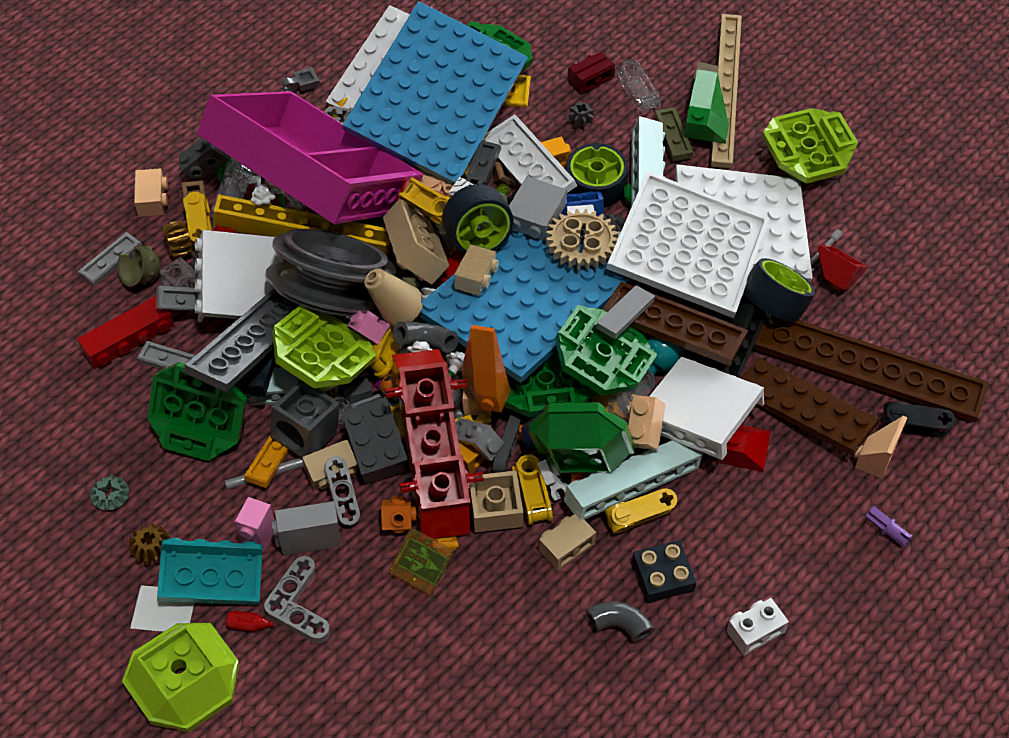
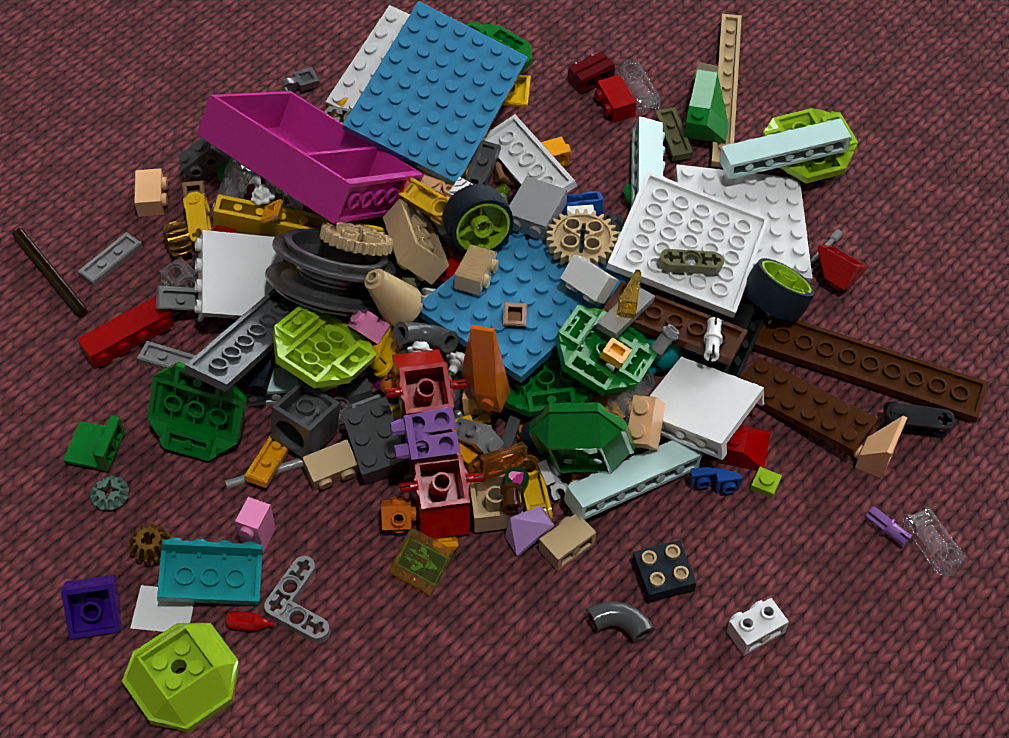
(50, 272): none -> dark brown axle
(92, 606): none -> dark purple slope
(95, 444): none -> green bracket
(141, 268): olive helmet -> none
(272, 212): none -> light orange slope
(306, 528): light grey brick -> none
(332, 475): light grey beam -> none
(357, 239): none -> tan gear
(419, 437): none -> medium lavender hips
(500, 460): none -> clear orange panel
(511, 498): none -> reddish brown bush
(514, 314): none -> medium nougat slope
(517, 475): none -> dark green tile
(527, 528): none -> lavender slope
(581, 115): dark grey gear -> none
(588, 279): none -> white brick
(598, 169): wheel -> none
(615, 98): none -> red brick
(615, 353): none -> light orange plate
(629, 299): none -> clear yellow slope
(640, 510): yellow piece -> none
(665, 339): none -> light grey pin
(703, 257): none -> olive beam
(713, 339): none -> white pin
(722, 480): none -> blue slope
(766, 482): none -> lime plate
(784, 148): none -> light aqua brick
(934, 541): none -> clear piece

